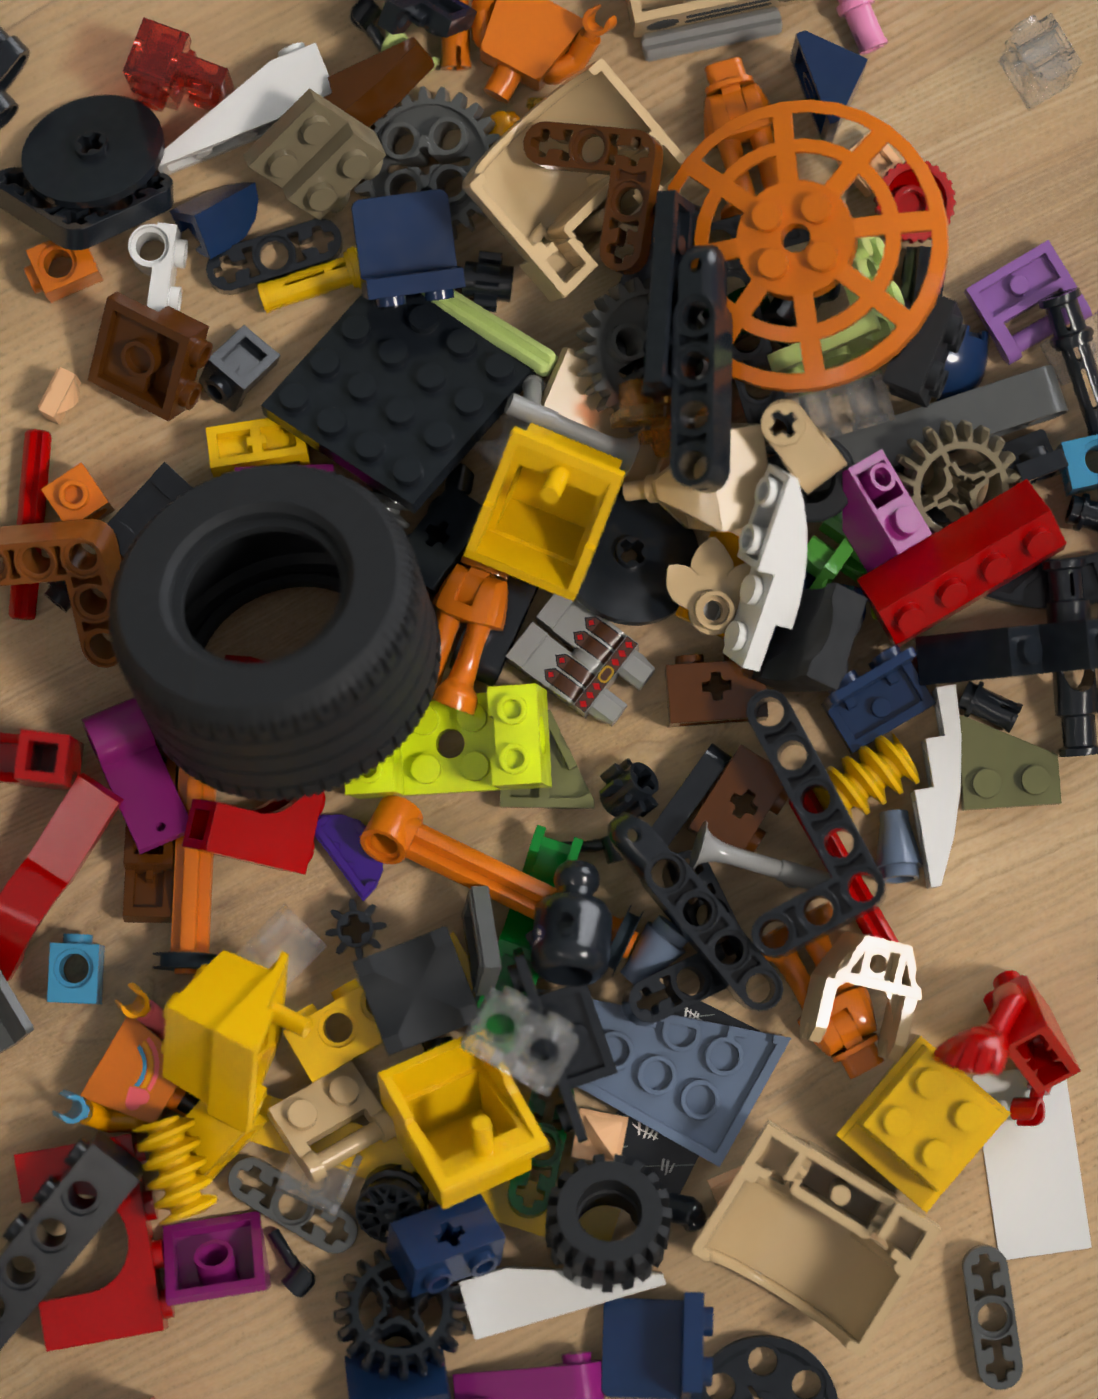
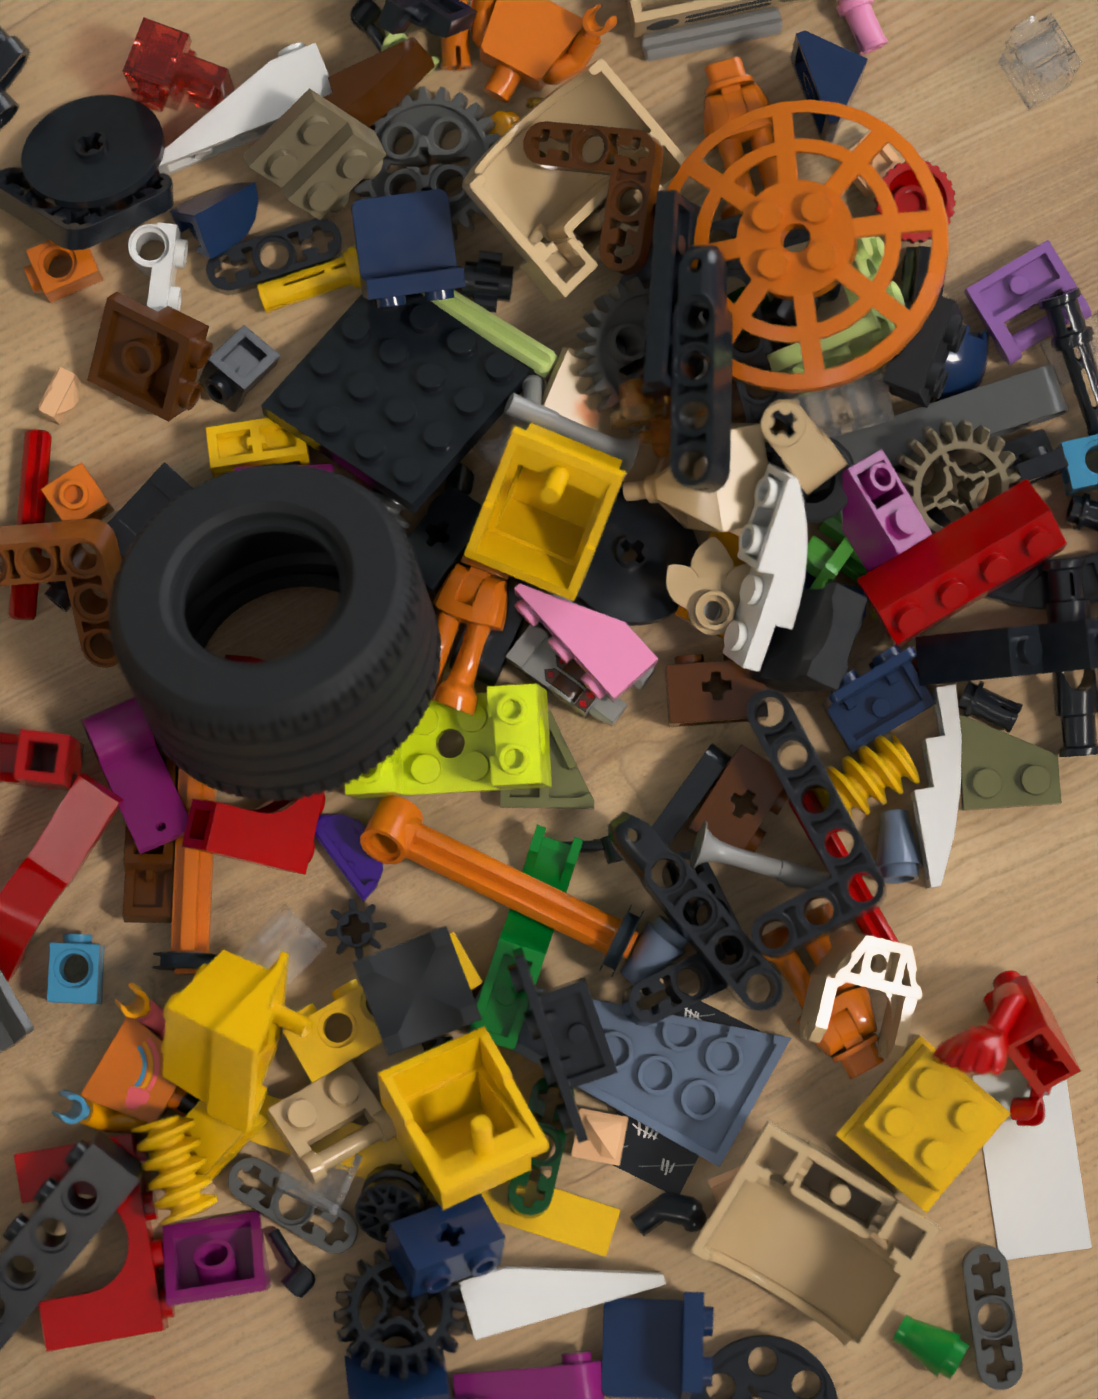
(481, 940): dark grey tile -> none
(512, 1050): clear brick -> none
(572, 929): black piece -> none
(598, 643): none -> bright pink slope
(617, 1186): black tyre -> none
(629, 789): black gear -> none
(932, 1346): none -> green cone

